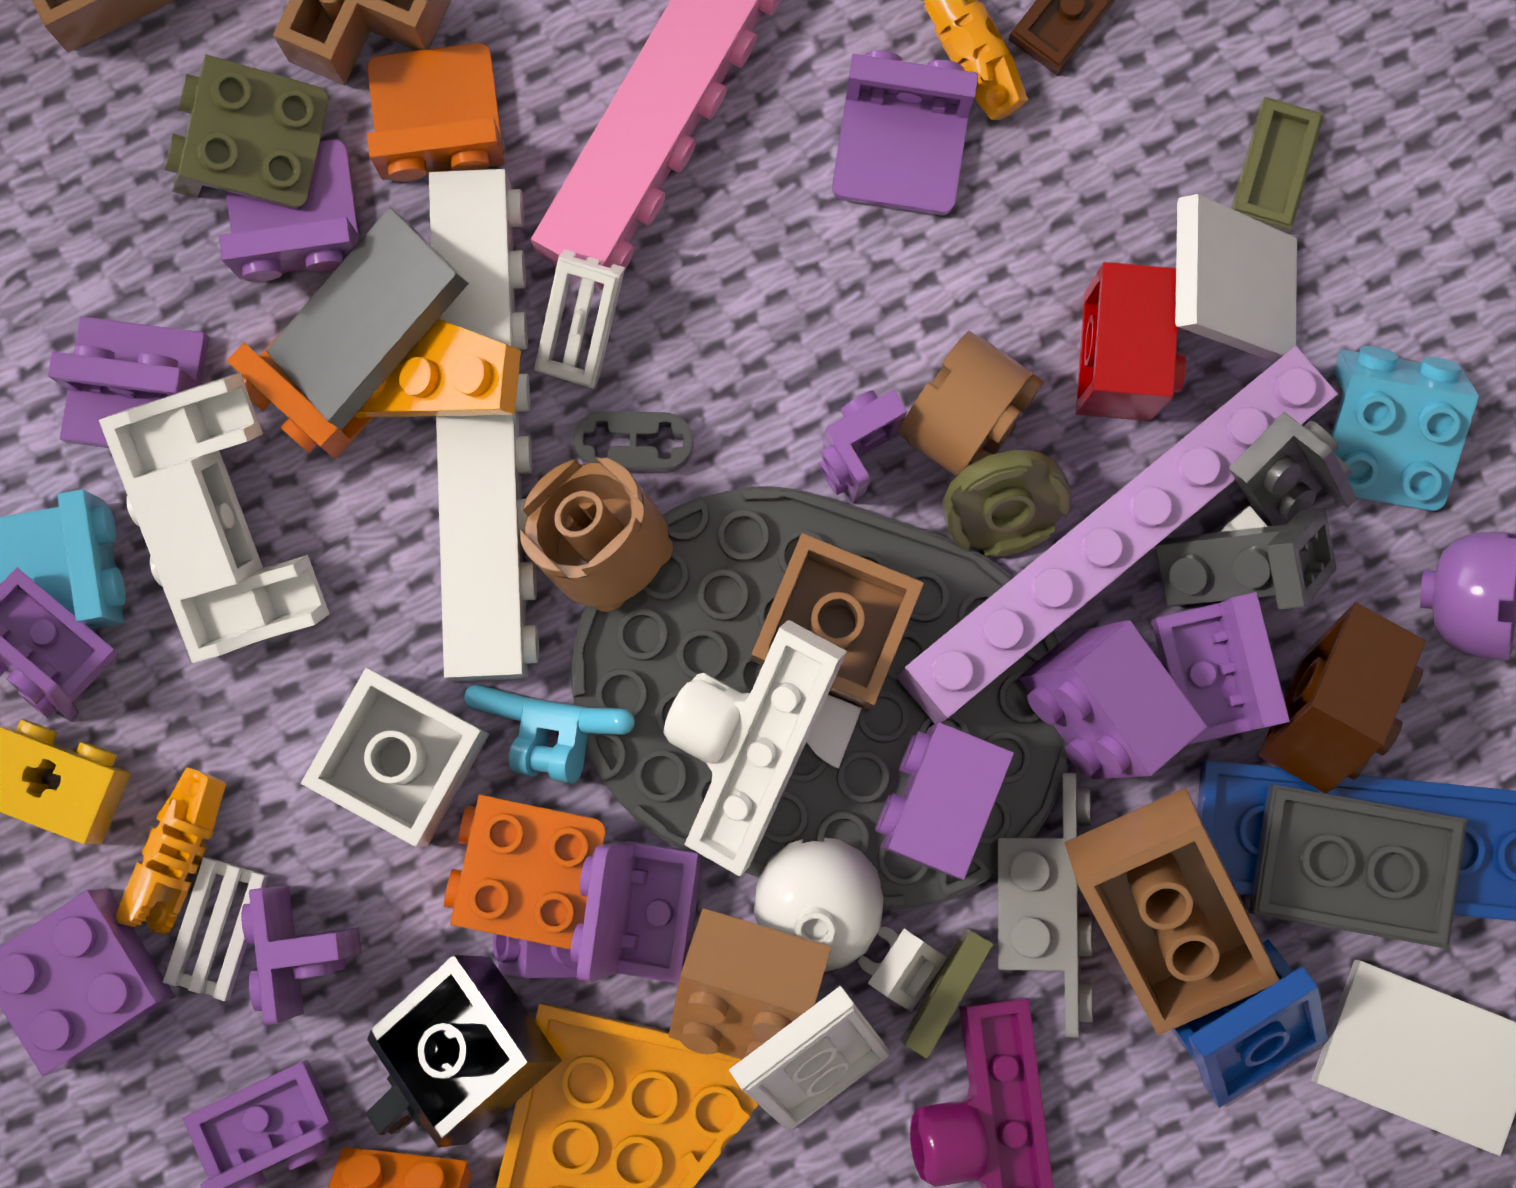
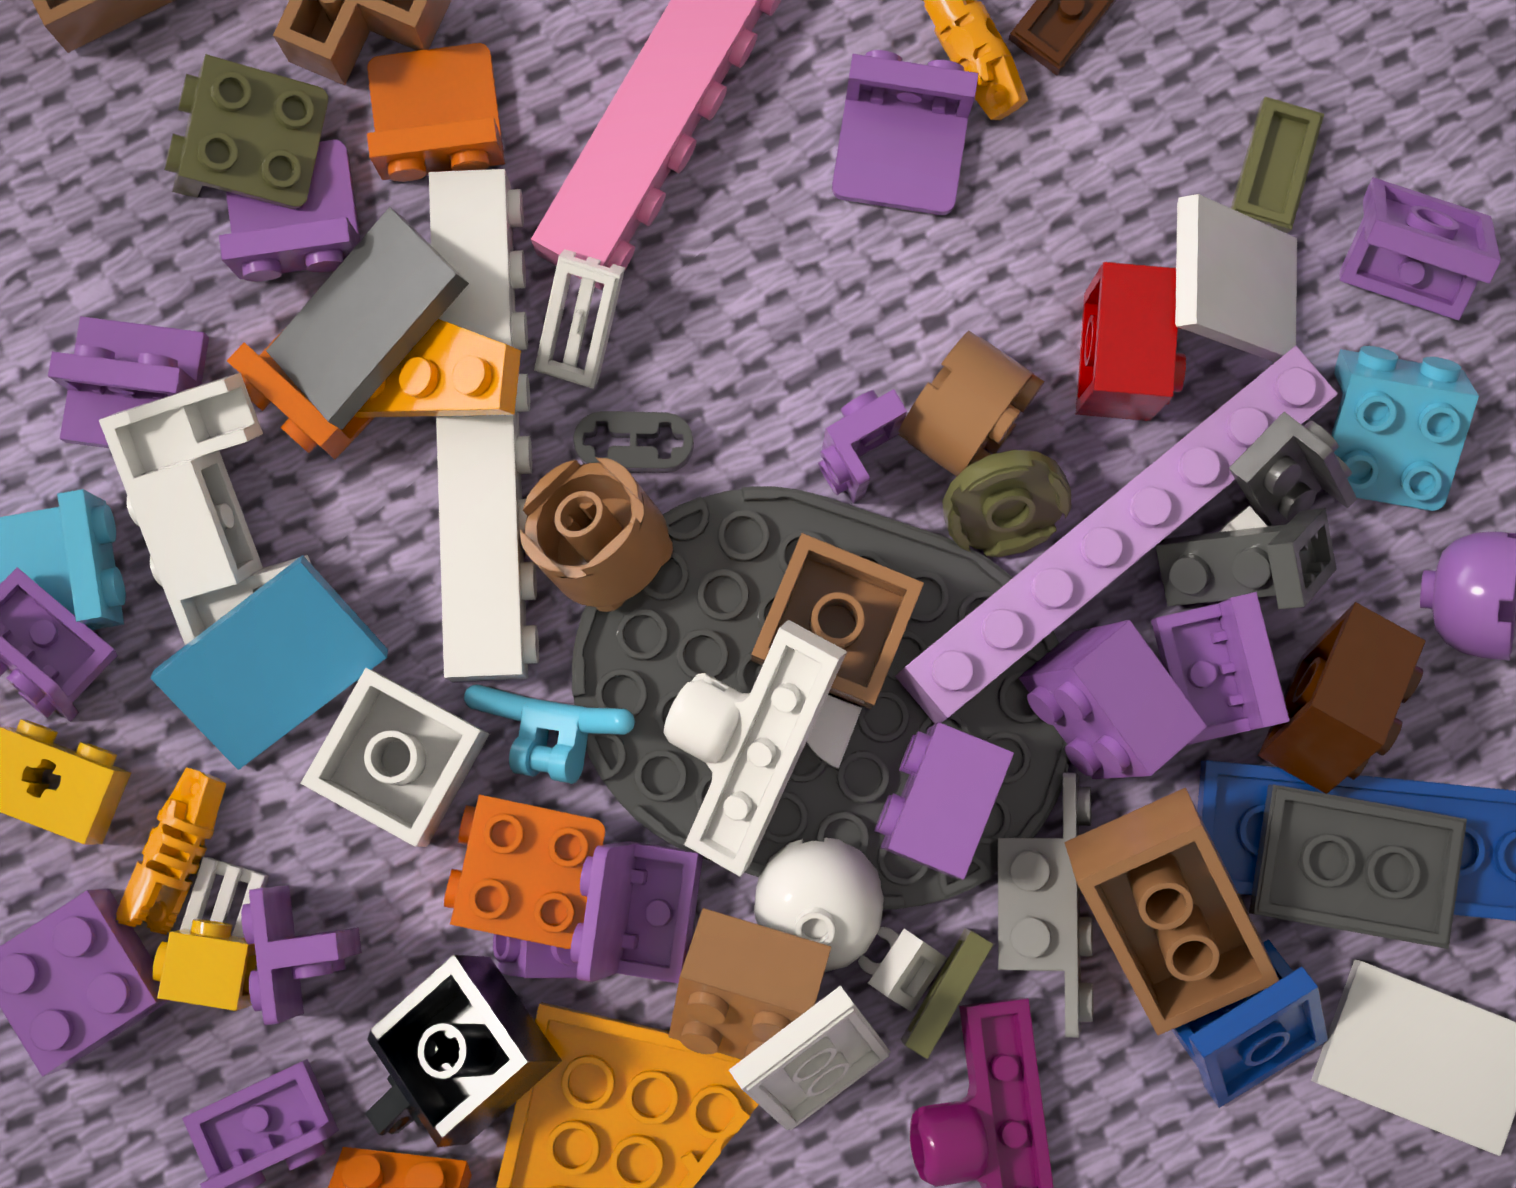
(205, 966): none -> yellow brick
(269, 663): none -> dark azure tile
(1420, 249): none -> medium lavender bracket

